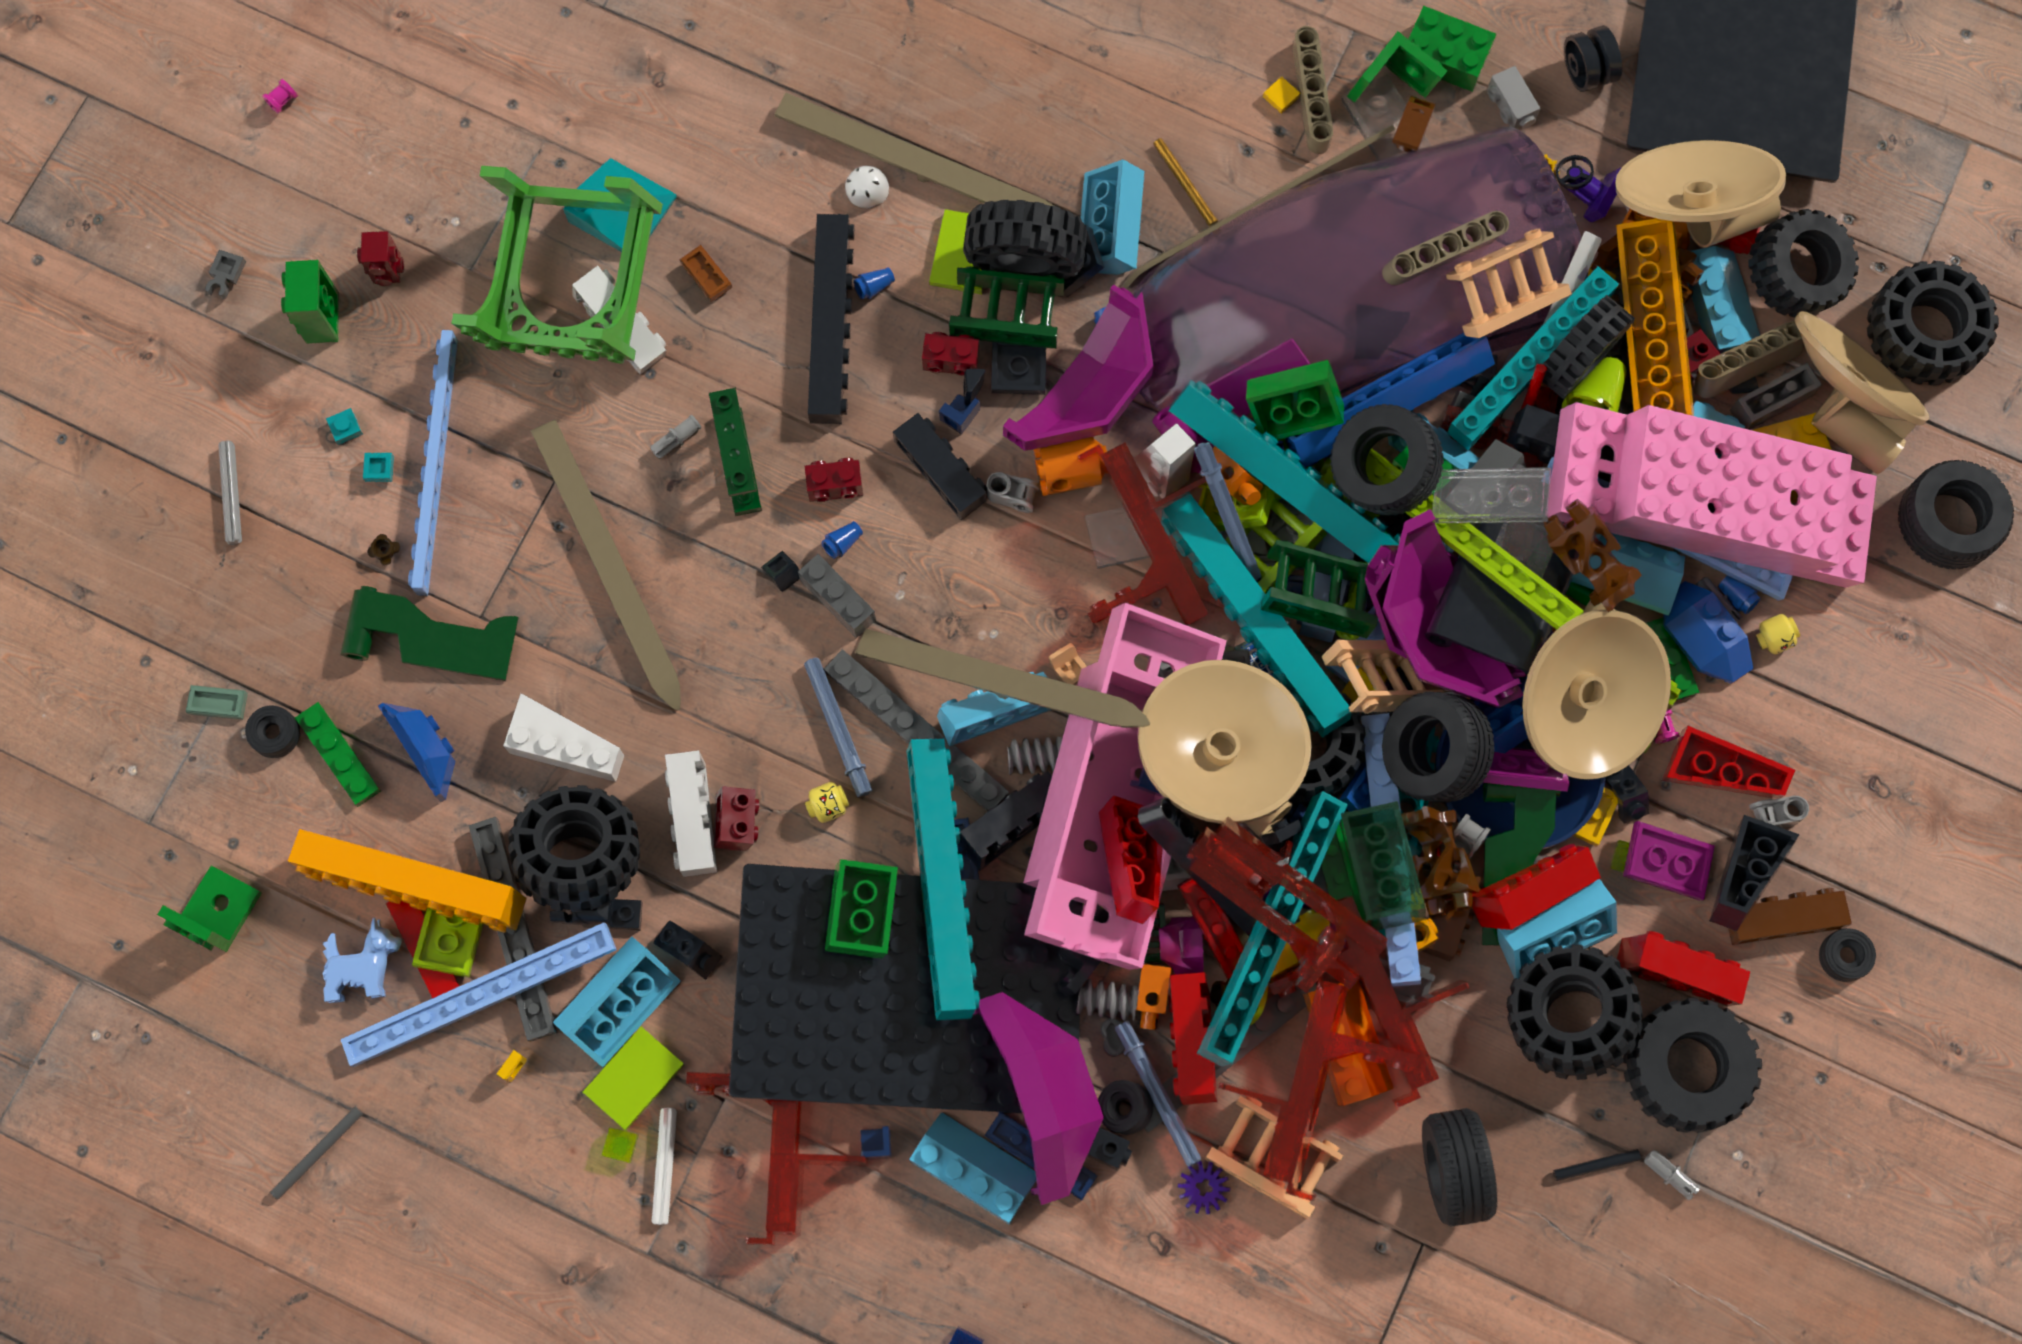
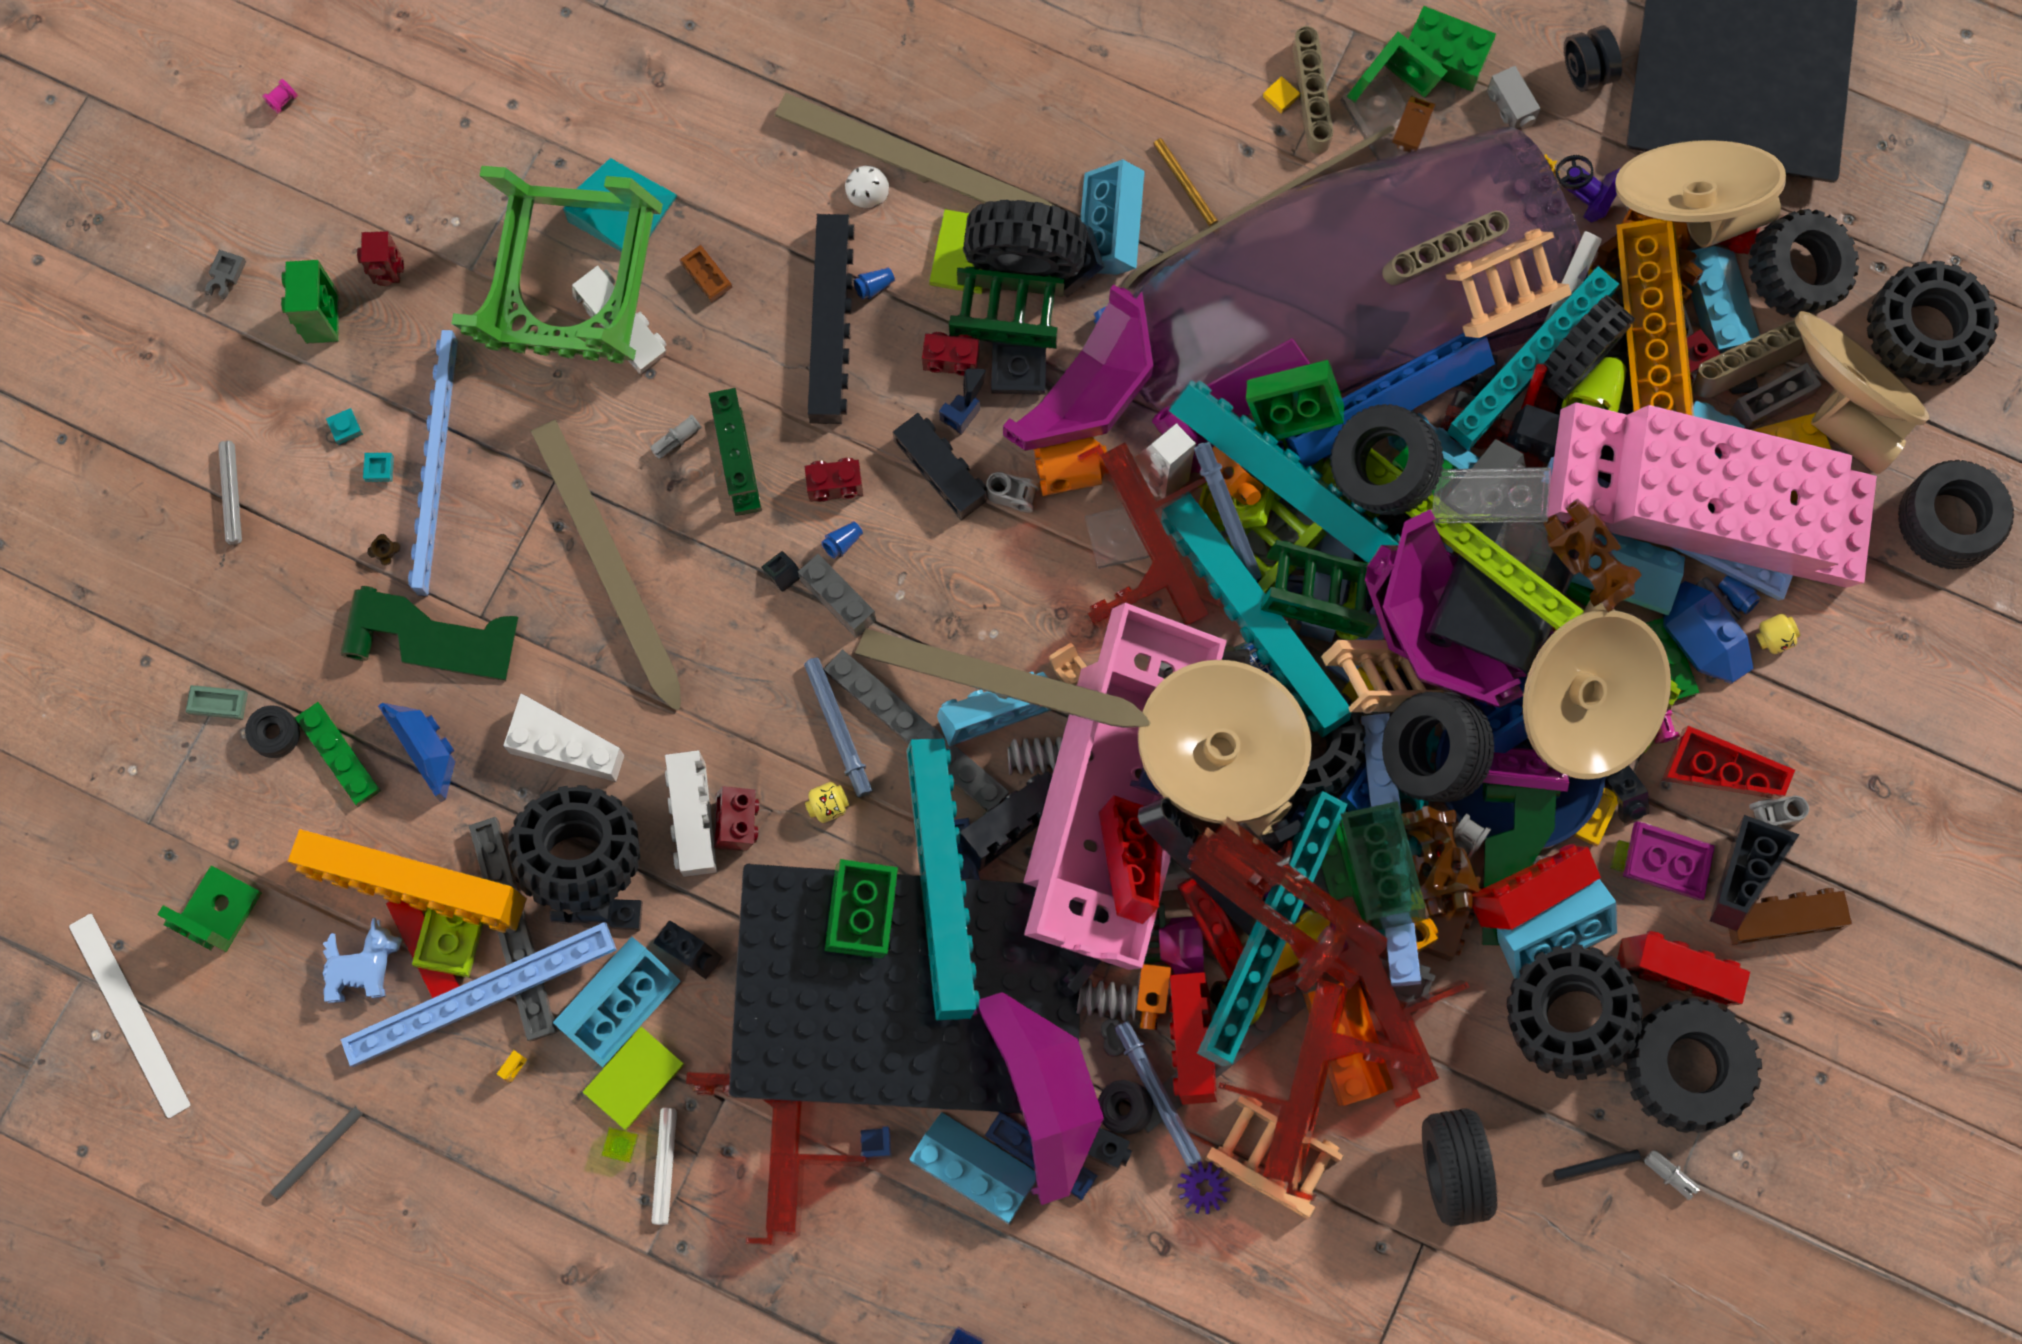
(129, 1016): none -> white sticker
(1861, 946): black tyre -> none

